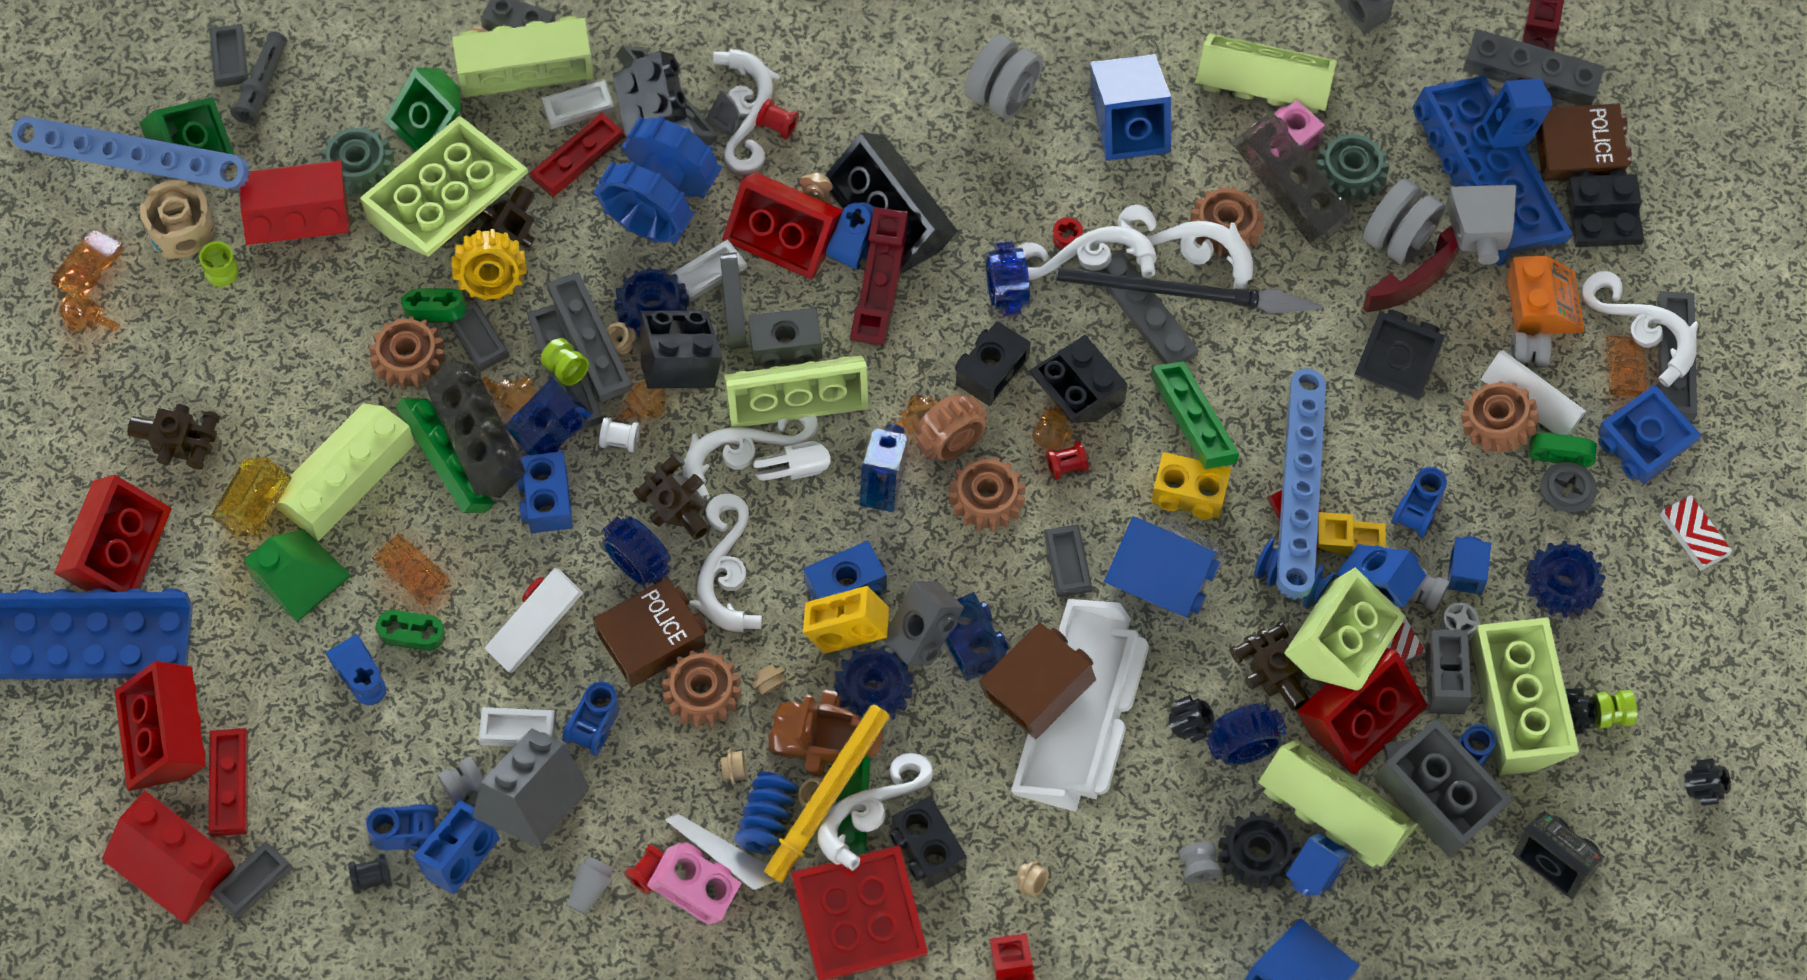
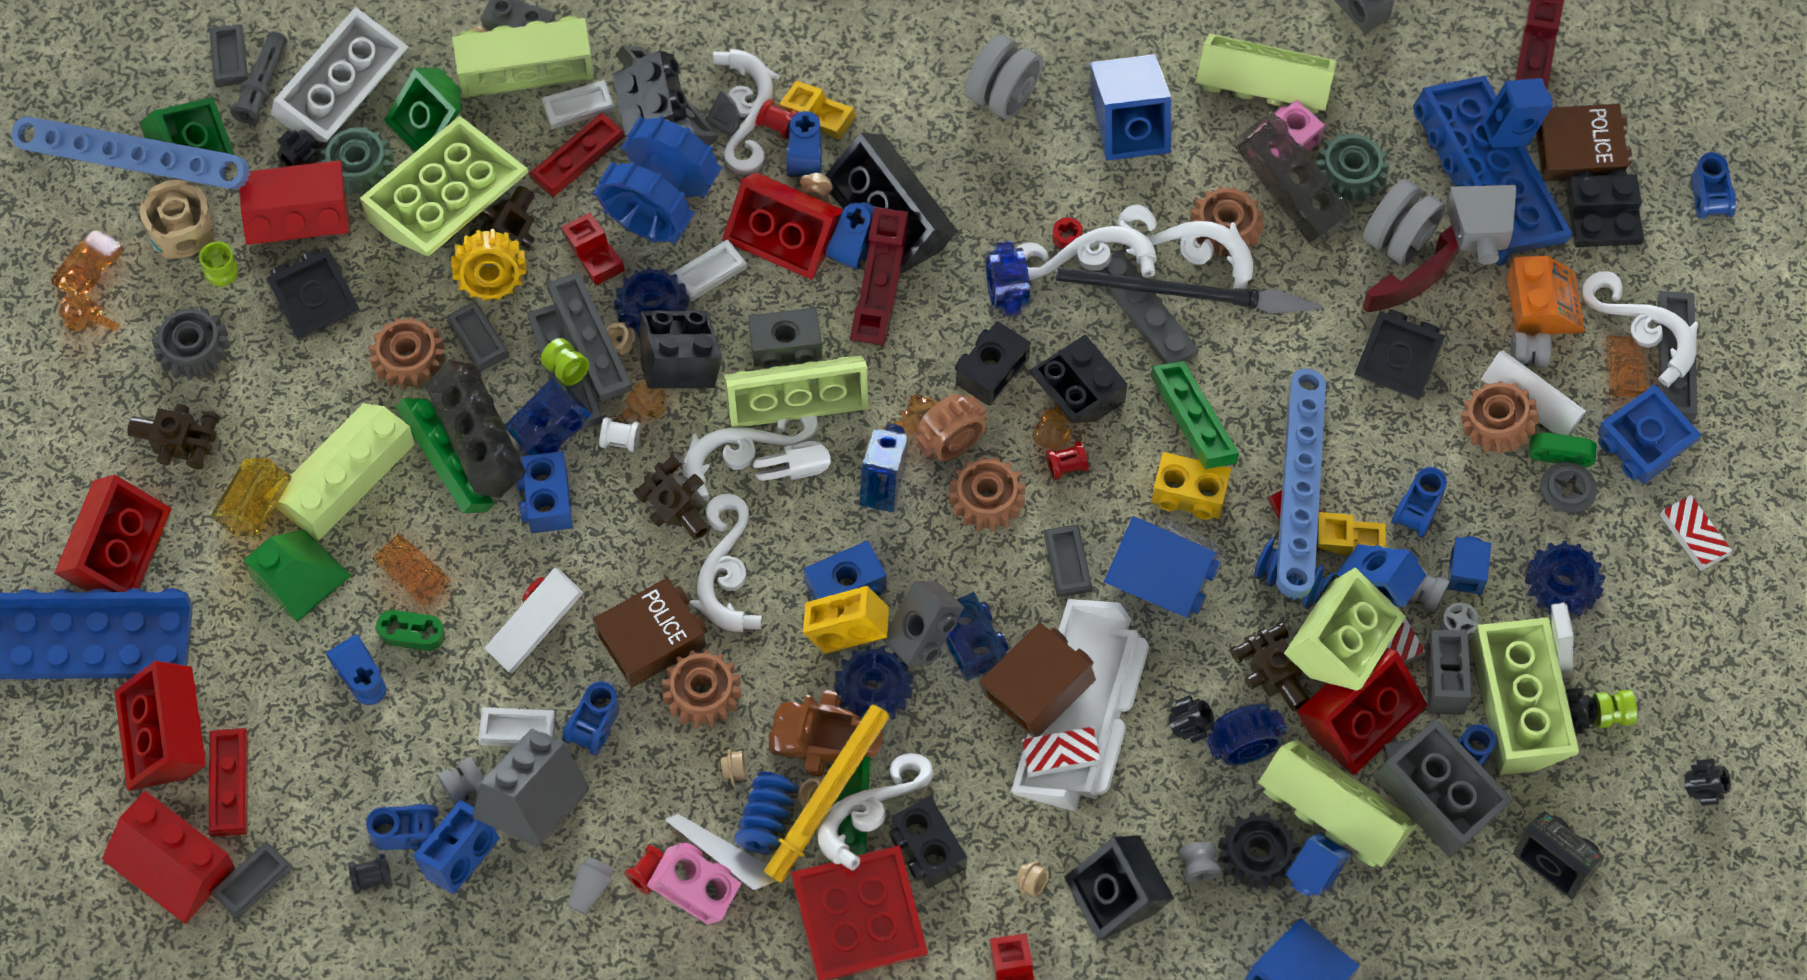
(186, 327): none -> dark grey gear
(297, 148): none -> black gear
(311, 293): none -> black plate
(338, 77): none -> white slope
(434, 304): green beam -> none
(510, 393): clear orange piece -> none
(592, 248): none -> red slope
(636, 550): clear blue gear -> none
(733, 300): dark grey beam -> none
(769, 679): tan plate -> none
(804, 149): none -> blue piece
(833, 116): none -> yellow slope
(1061, 752): none -> tile
(1118, 886): none -> black slope
(1510, 60): dark grey brick -> none
(1563, 638): none -> white tile
(1713, 193): none -> blue piece

